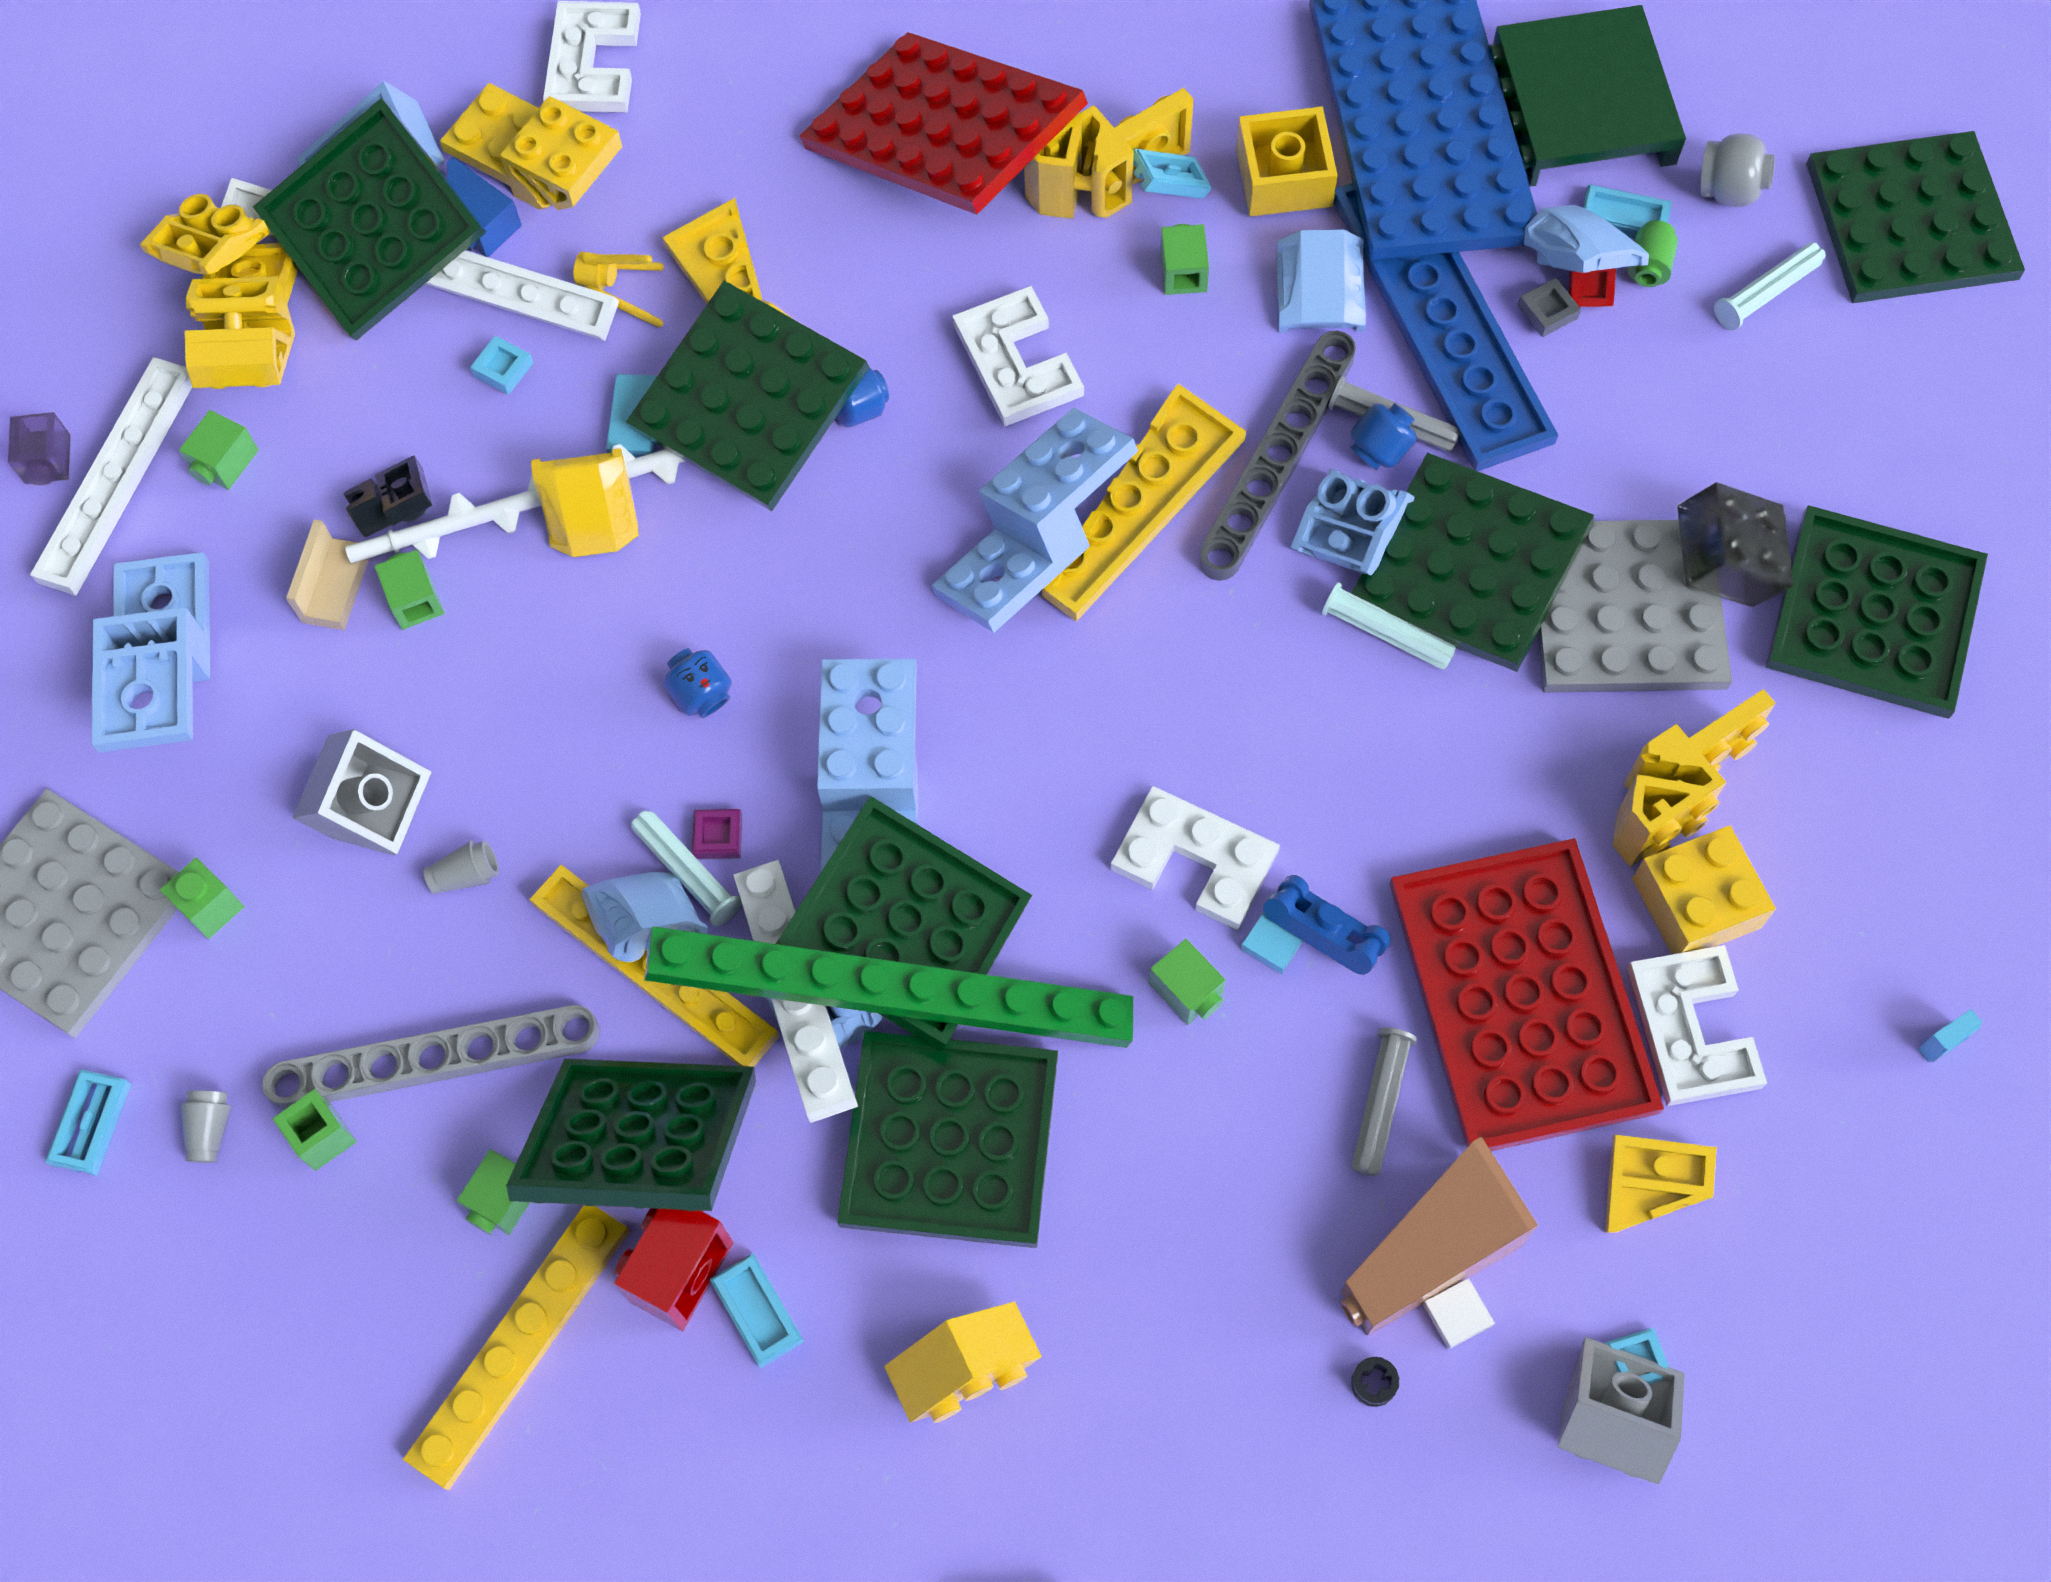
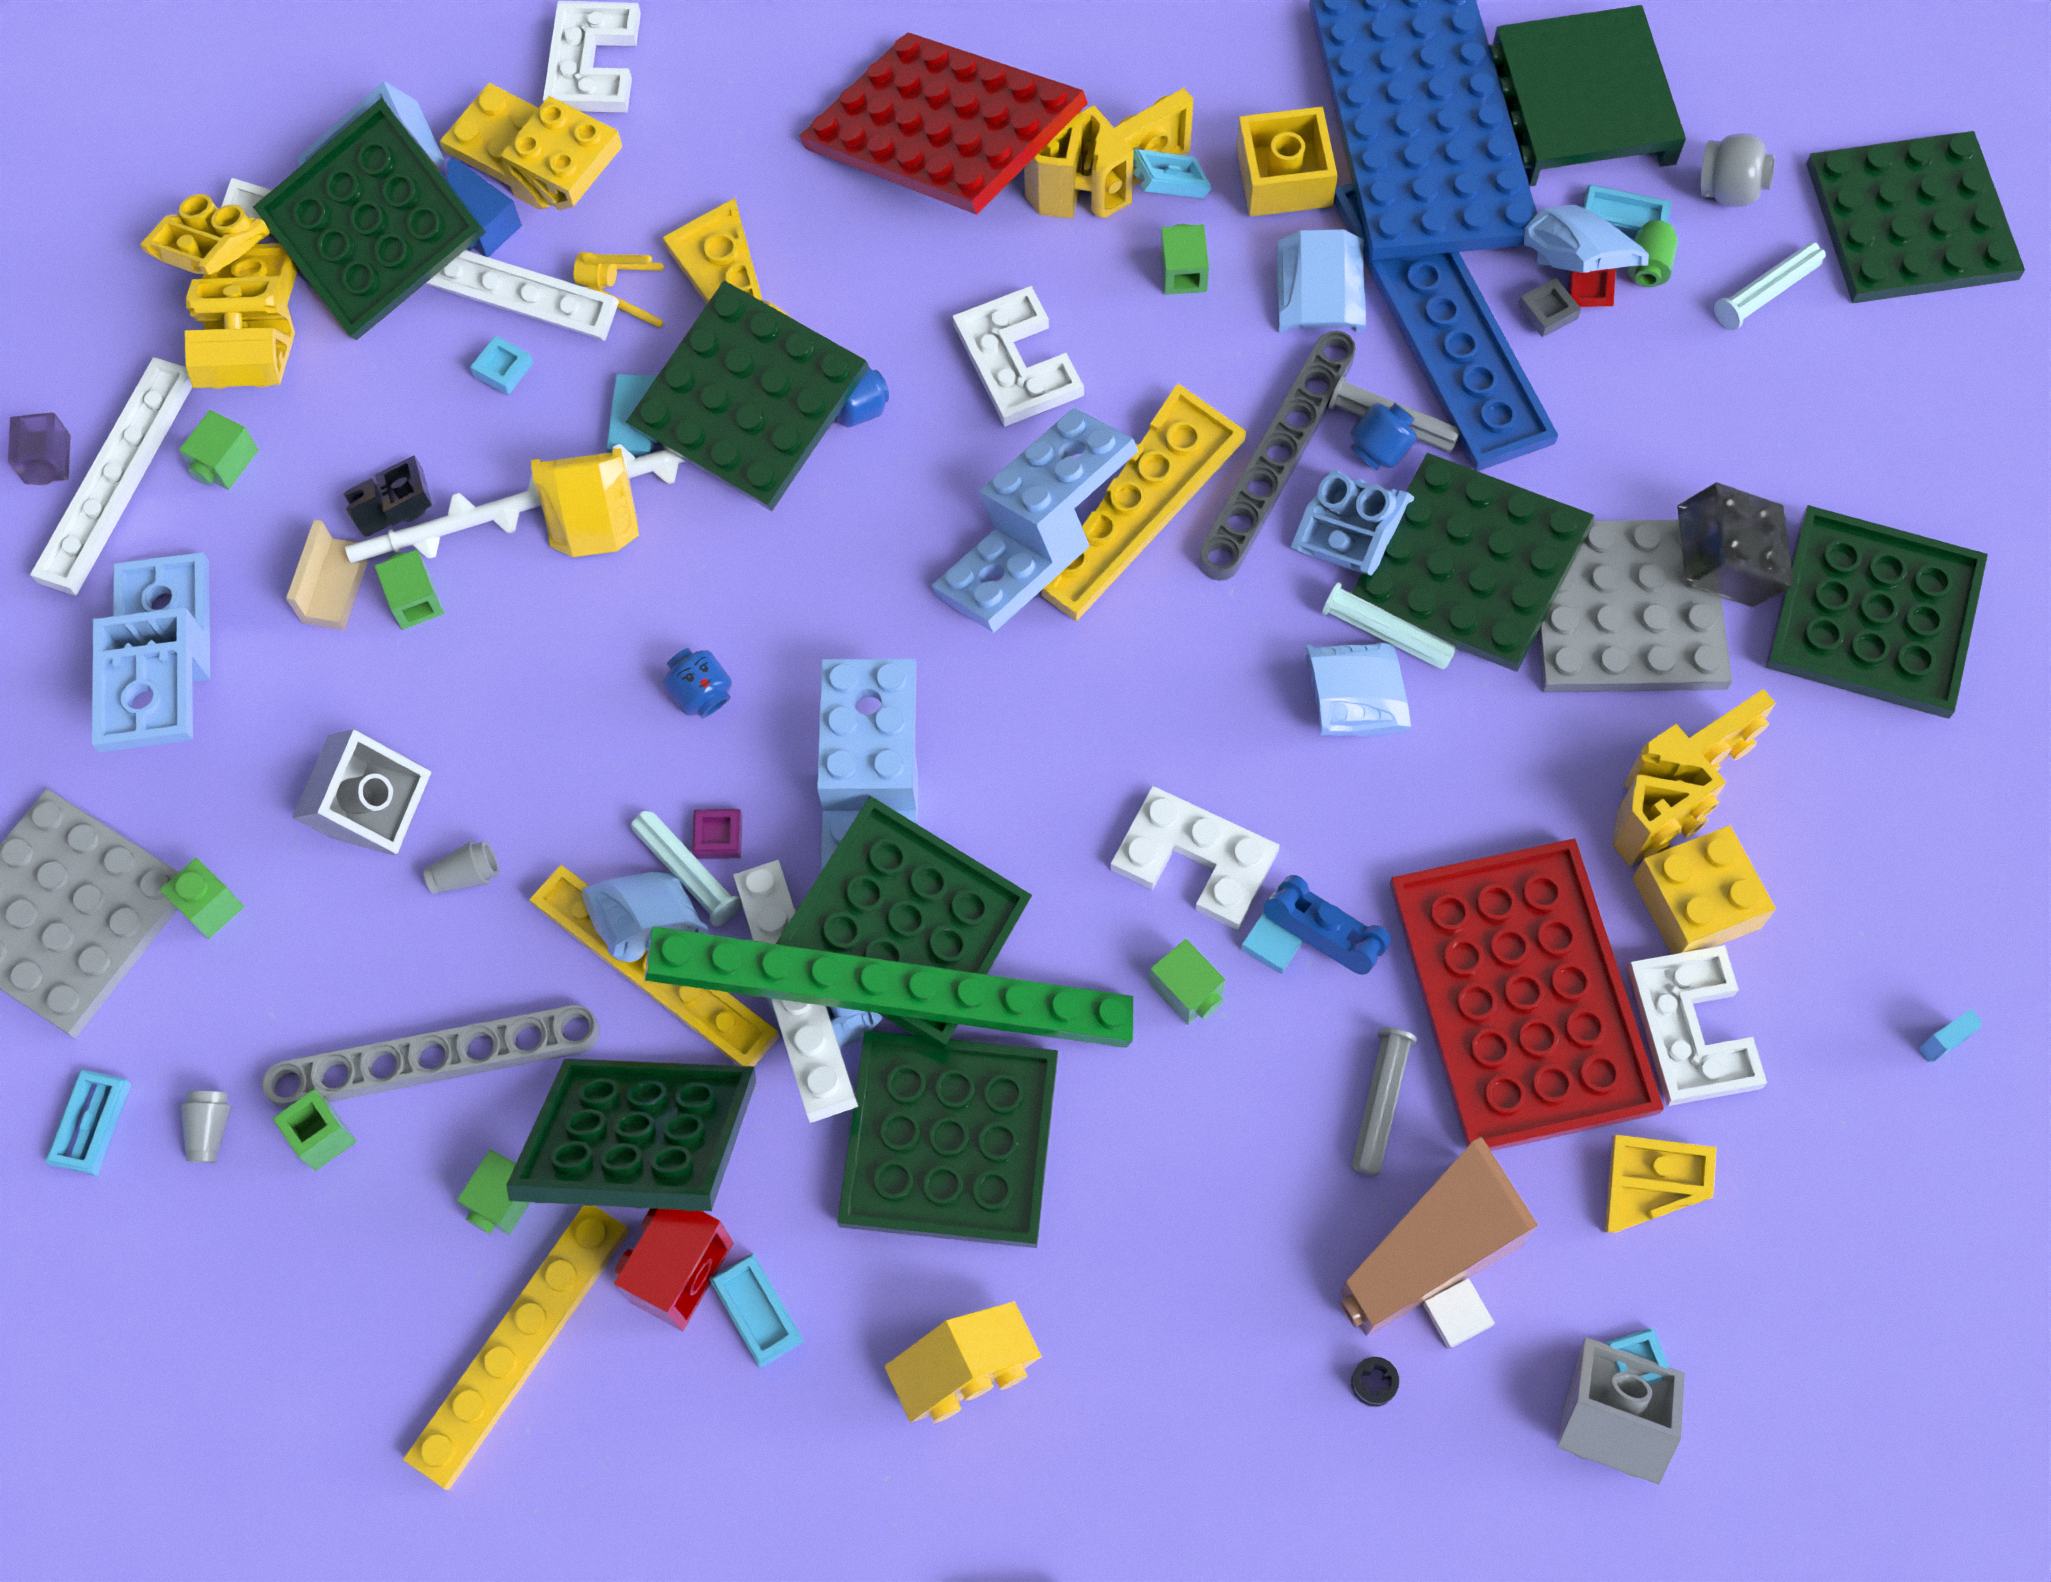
(1358, 689): none -> light blue slope

